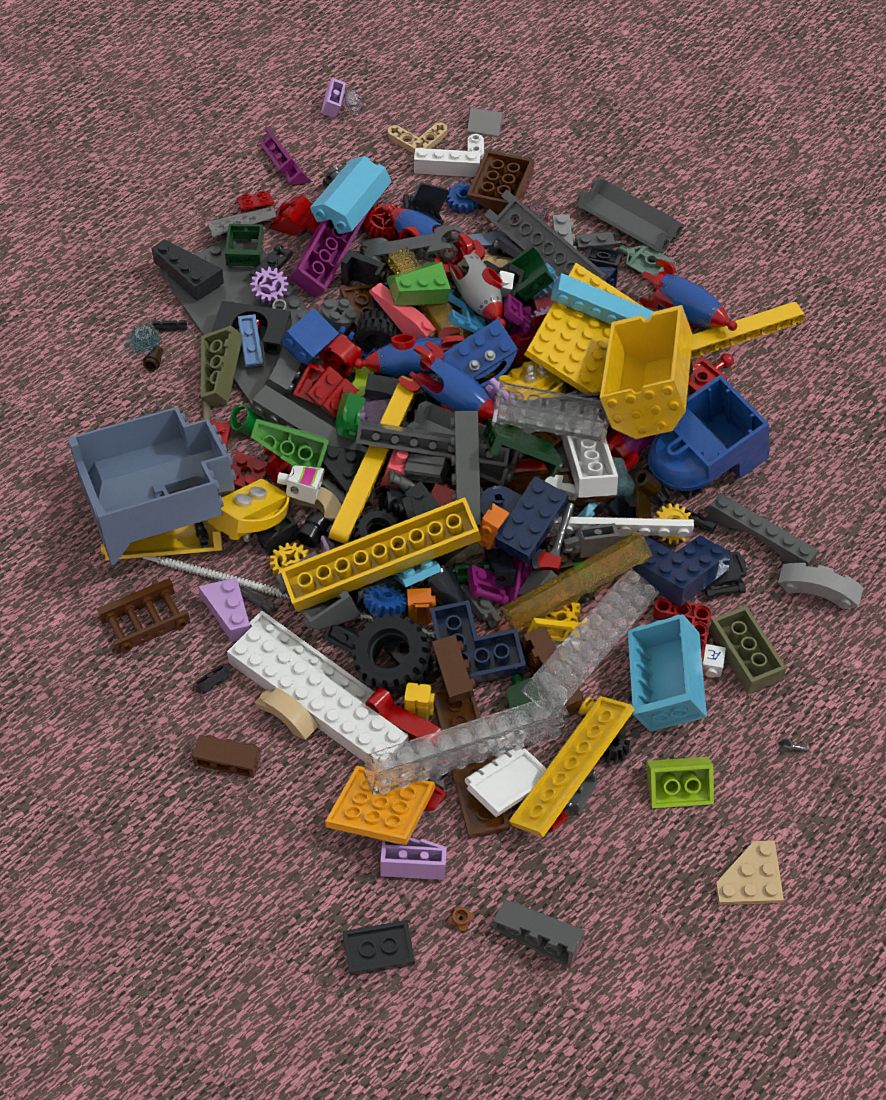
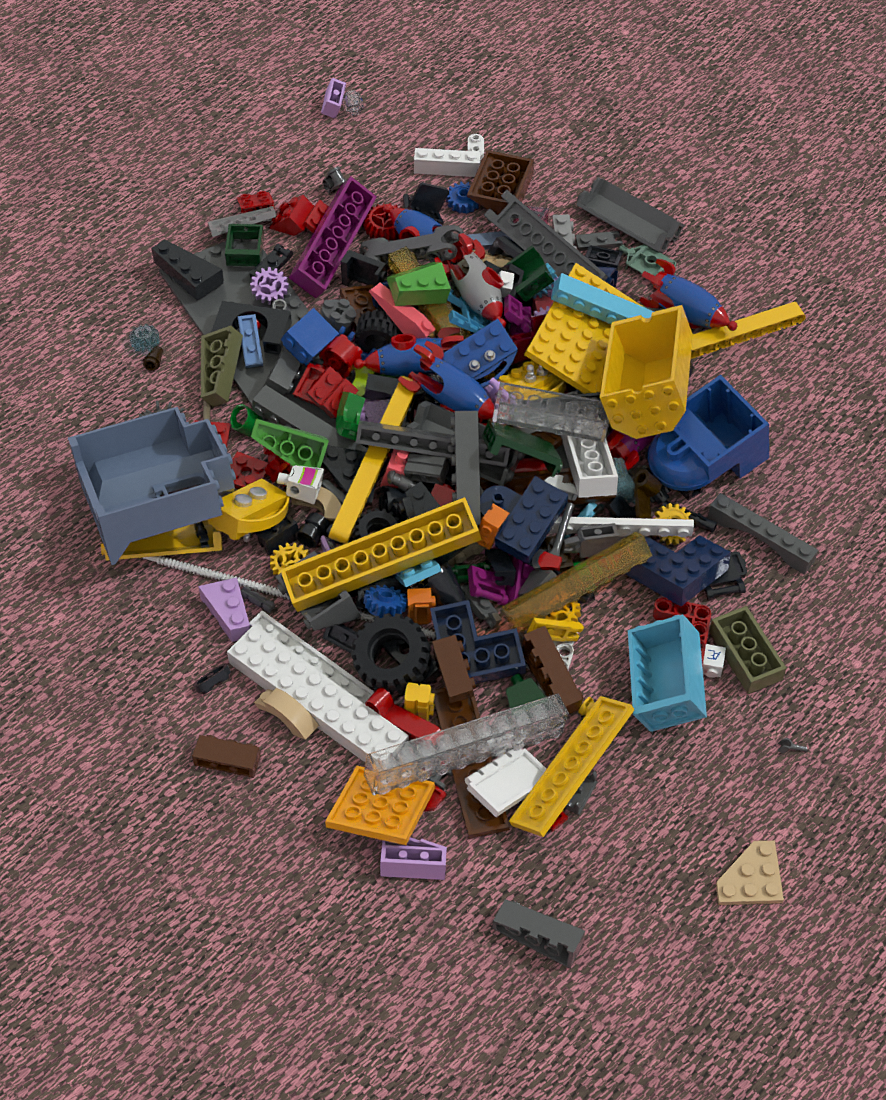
(137, 600): reddish brown fence -> none
(170, 325): black axle -> none
(283, 159): magenta wedge -> none
(351, 194): medium azure panel -> none
(378, 947): black plate -> none
(399, 134): tan beam -> none
(465, 914): dark orange plate -> none
(485, 122): light grey slope -> none
(589, 643): clear brick -> none
(617, 749): black gear -> none
(680, 782): lime slope -> none
(703, 368): red plate -> none
(821, 582): light grey brick -> none

